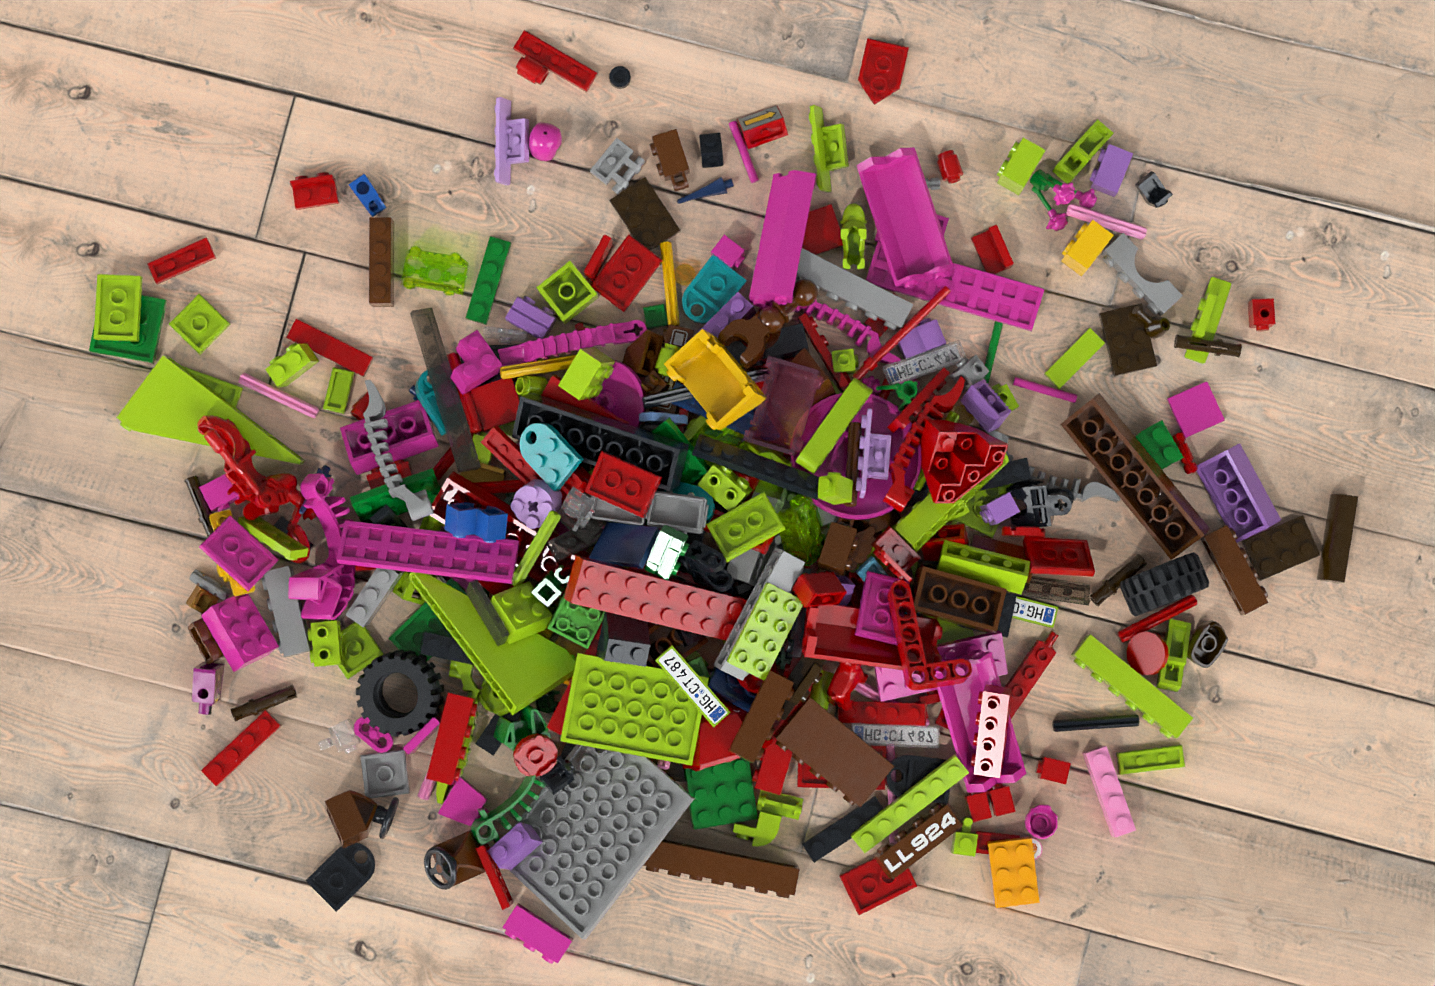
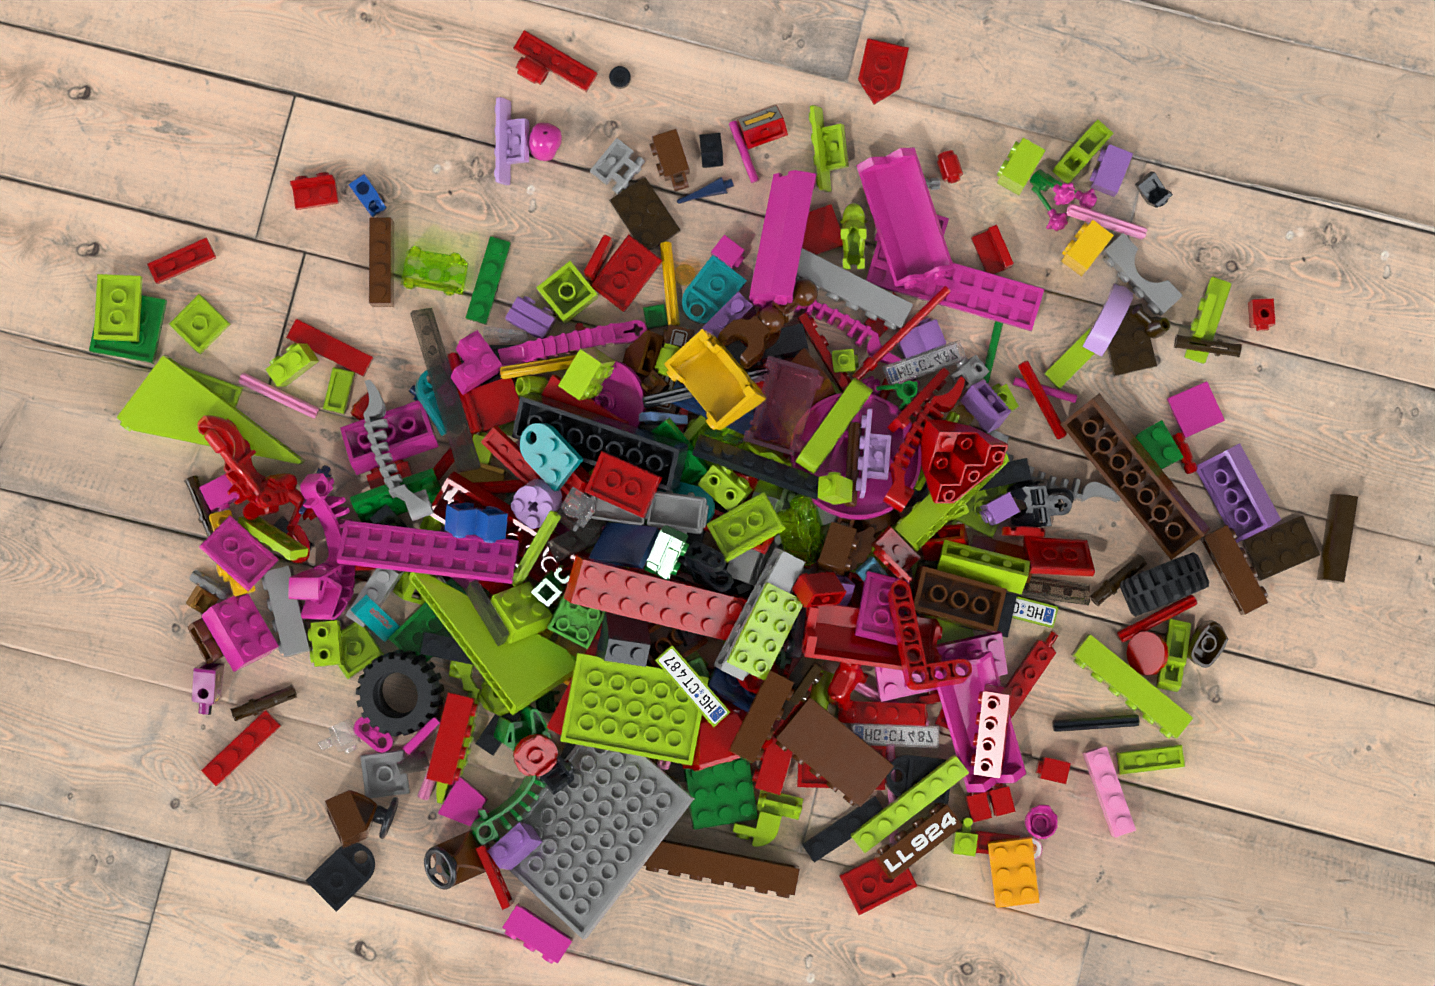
(375, 618): none -> teal tile
(413, 763): none -> clear smoke cone
(1042, 399): none -> red axle
(1108, 319): none -> lavender arch

